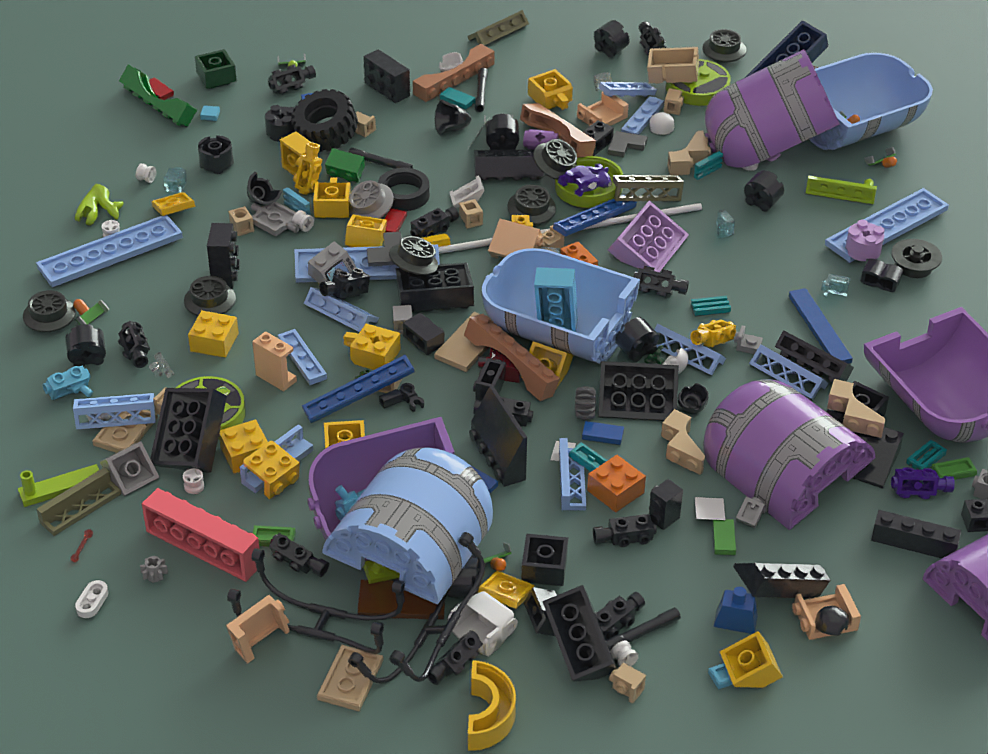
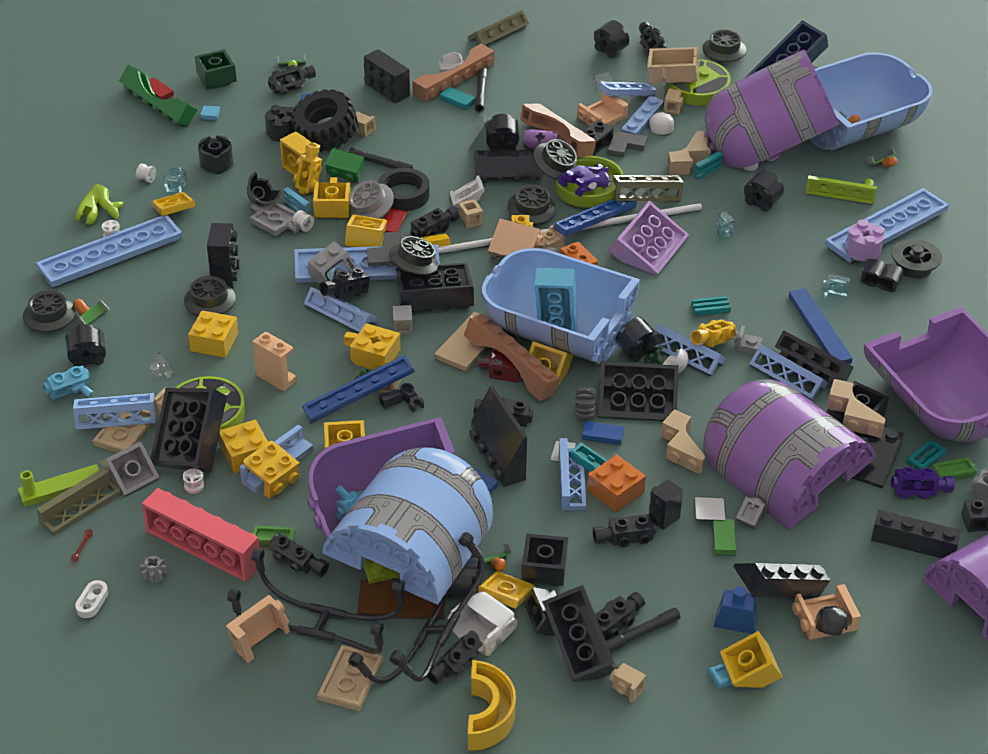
(134, 343): black brick -> none
(242, 221): tan brick -> none
(303, 358): light blue plate -> none
(423, 333): black brick -> none
(450, 117): black helmet -> none
(491, 374): black brick -> none
(550, 89): yellow hinge -> none
(624, 654): white wheel -> none
(657, 279): black brick -> none
(693, 398): black hair -> none

